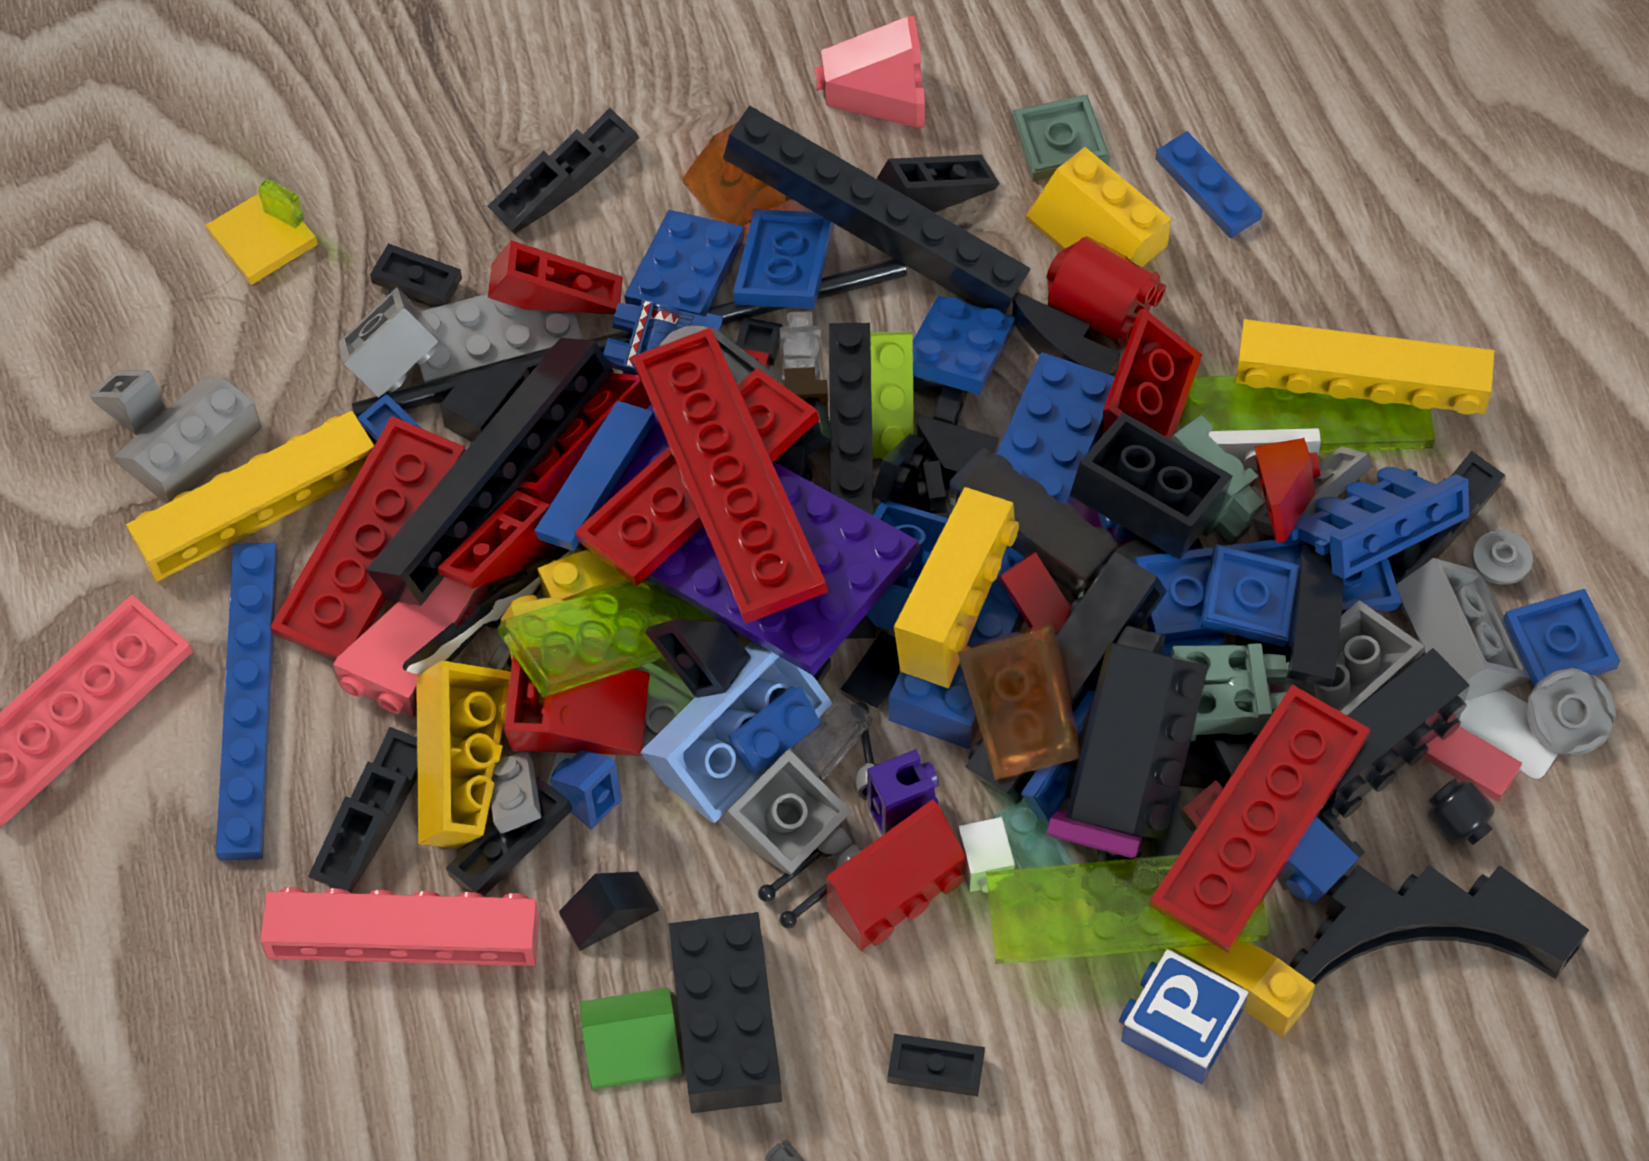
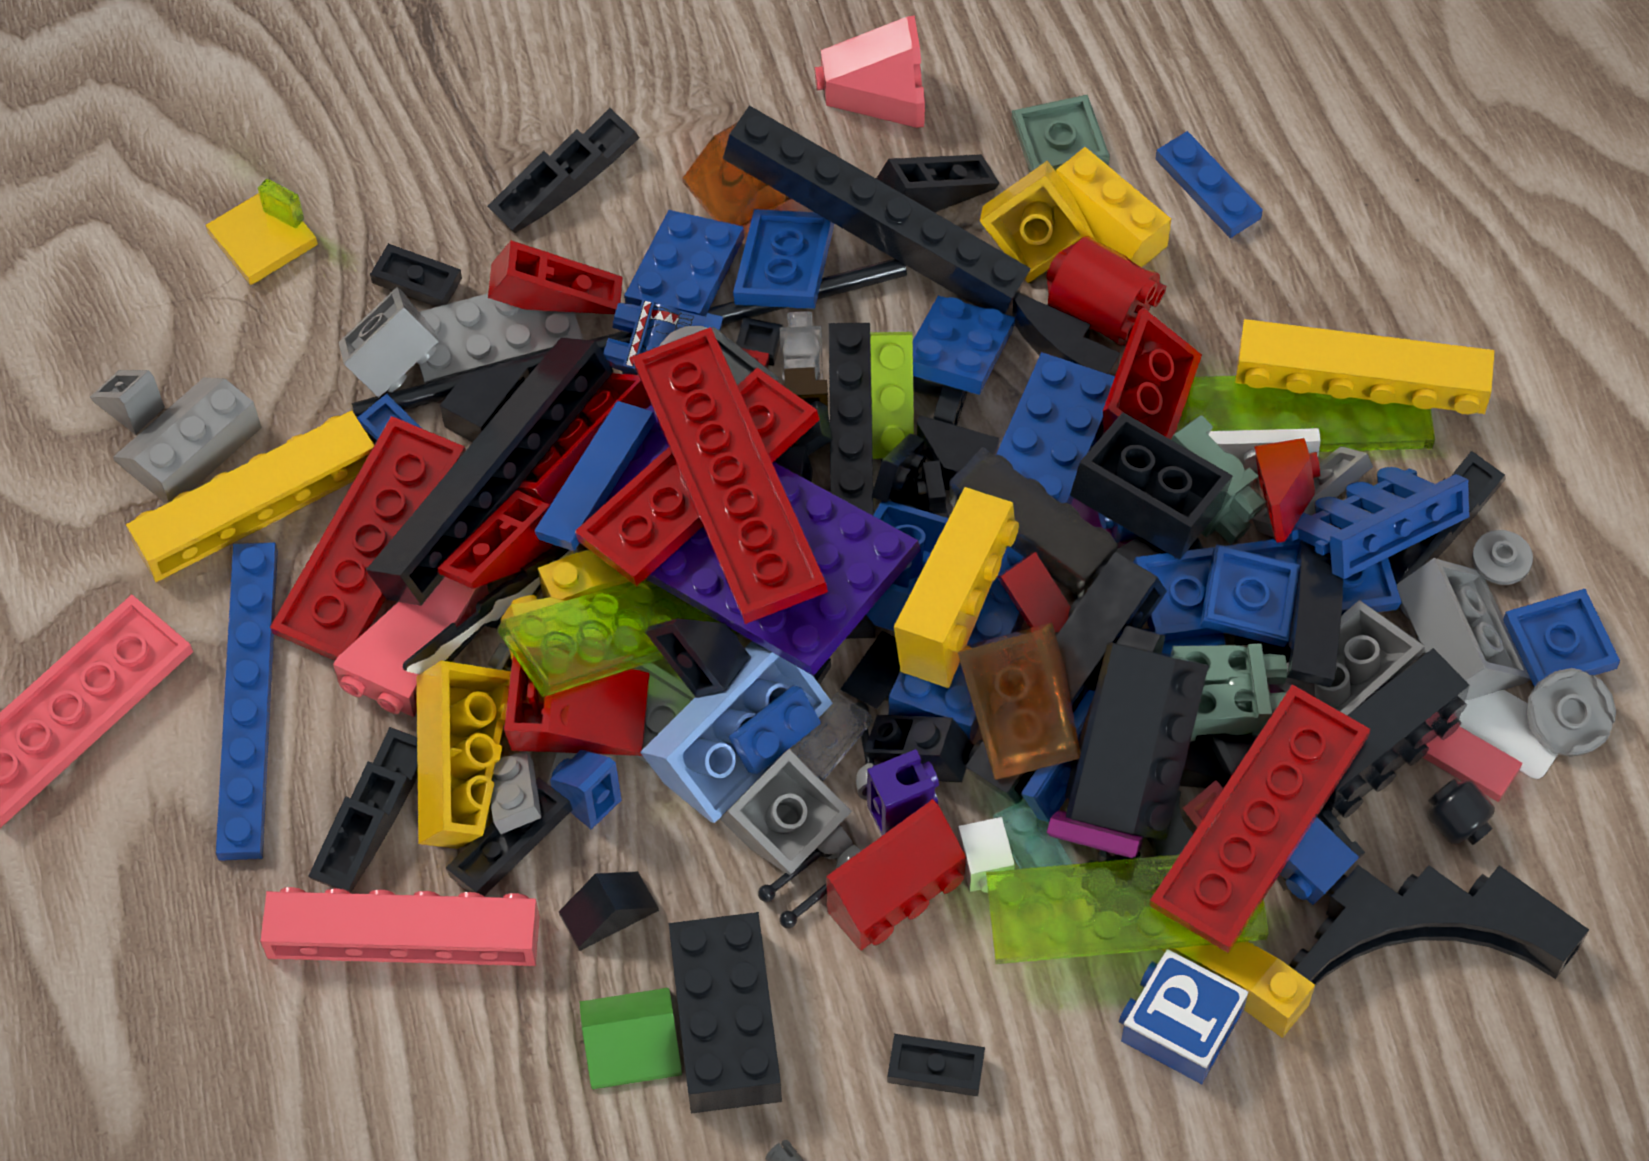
(935, 739): none -> black slope
(1035, 219): none -> yellow slope

